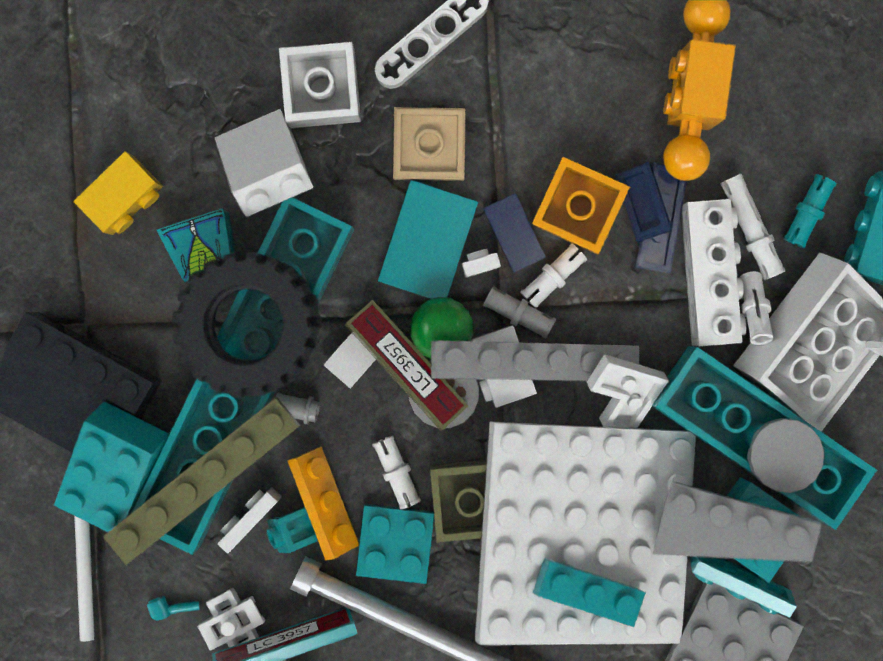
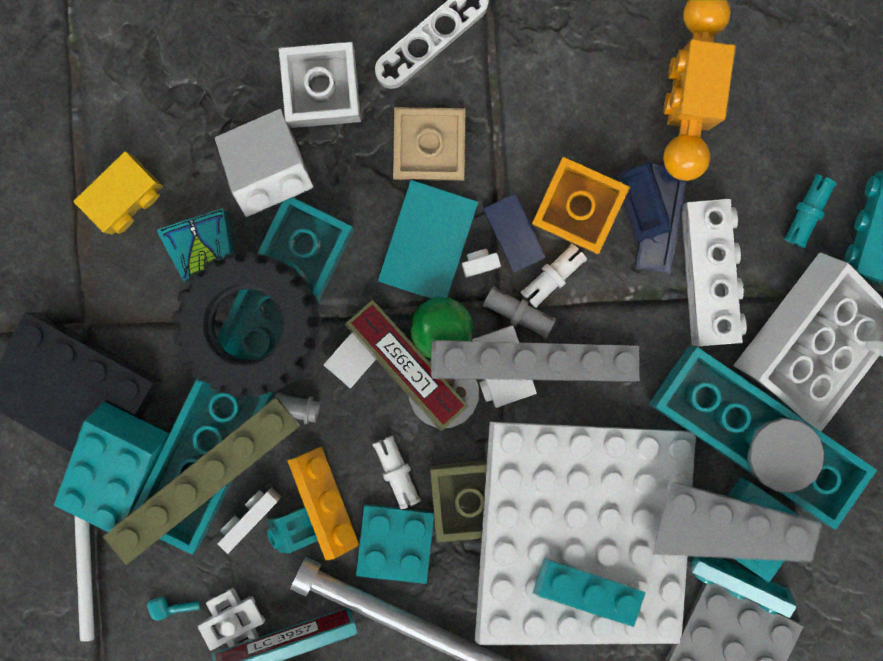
(631, 388): white plate -> none
(753, 228): white pin -> none
(754, 292): white pin -> none

